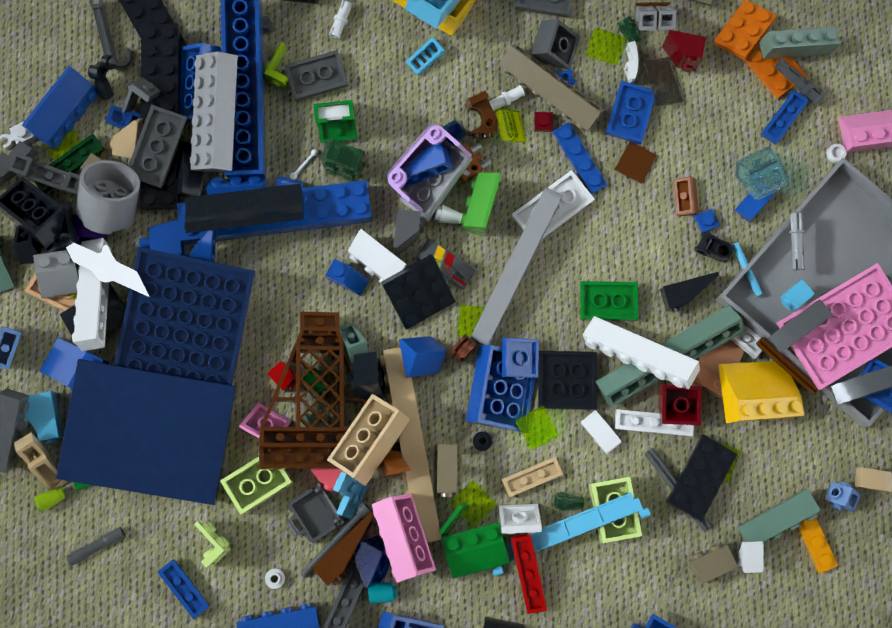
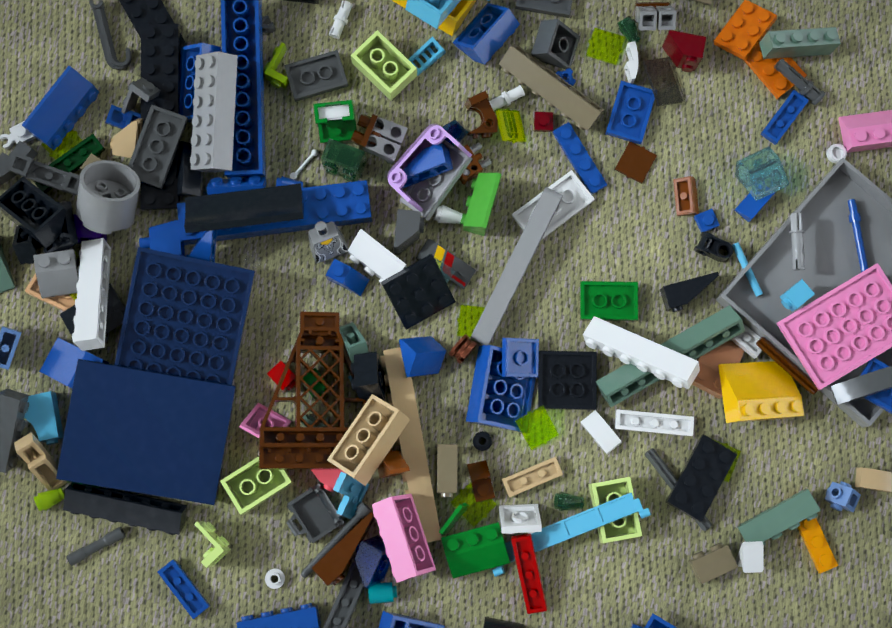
(98, 73): black bar -> none
(106, 267): white sticker -> none
(125, 508): none -> black brick
(326, 241): none -> light grey torso
(380, 138): none -> light grey hips
(384, 65): none -> yellowish green brick
(481, 481): none -> reddish brown slope
(487, 33): none -> blue slope
(680, 405): dark red slope -> none
(800, 325): dark grey slope -> none
(855, 219): none -> blue bar

